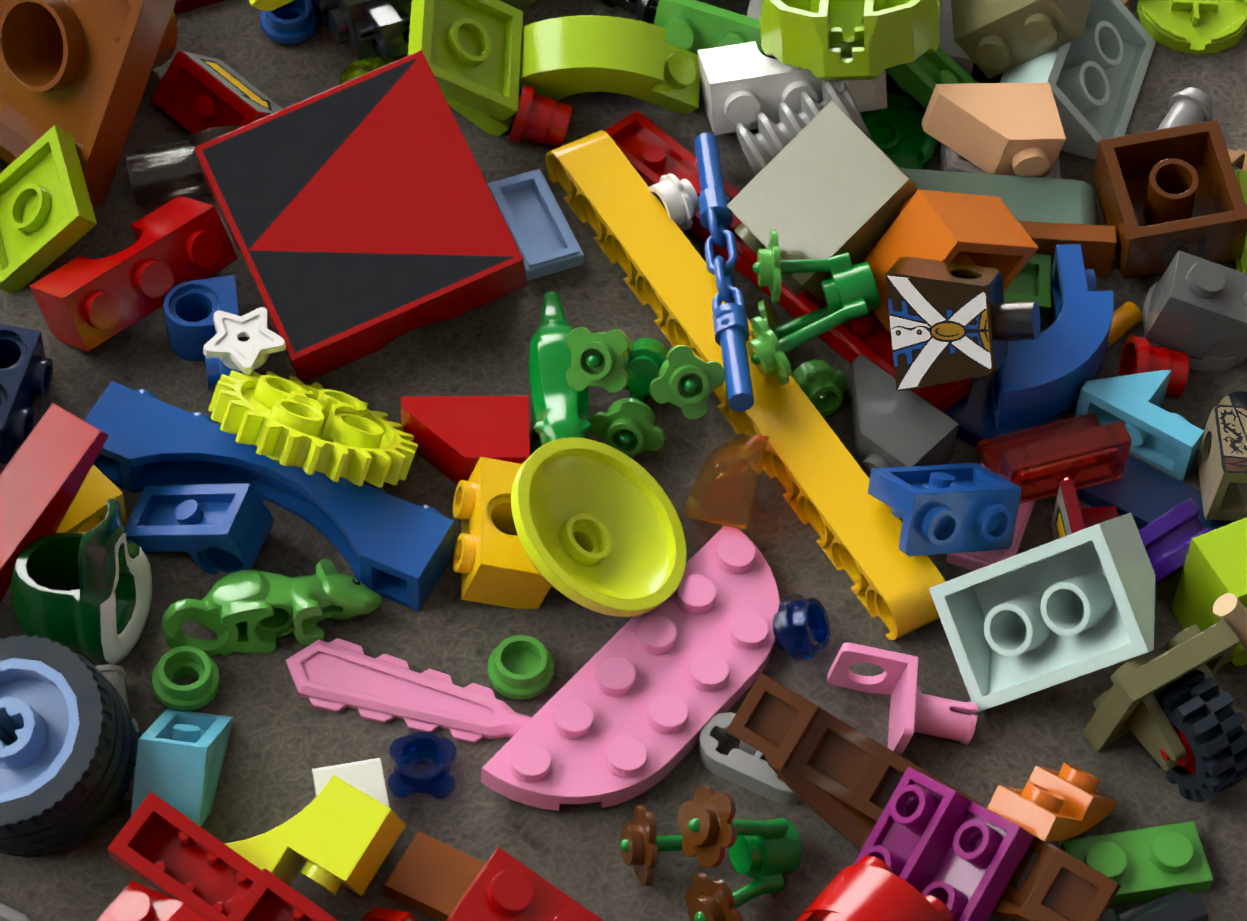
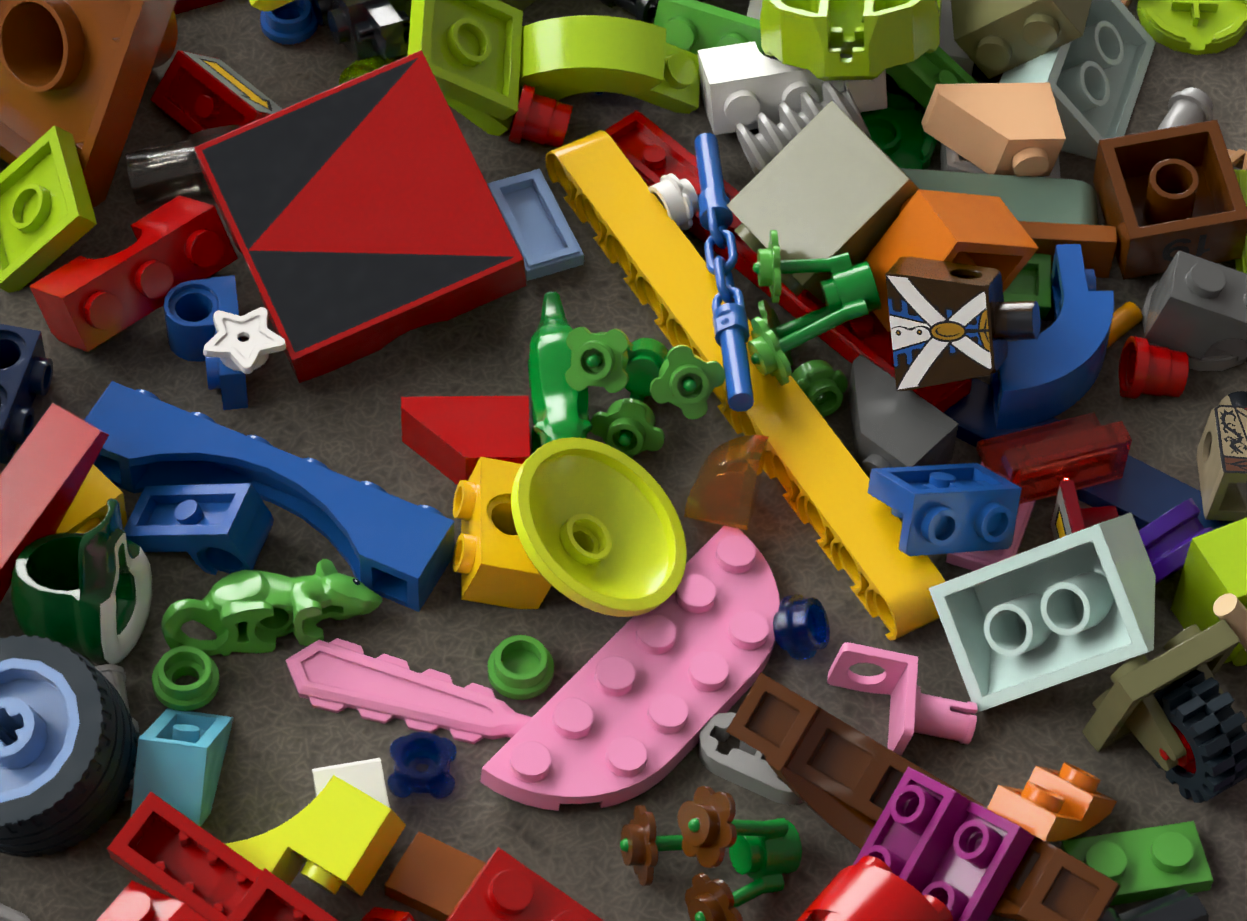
(312, 428): neon yellow gear -> none
(1156, 434): medium azure slope -> none

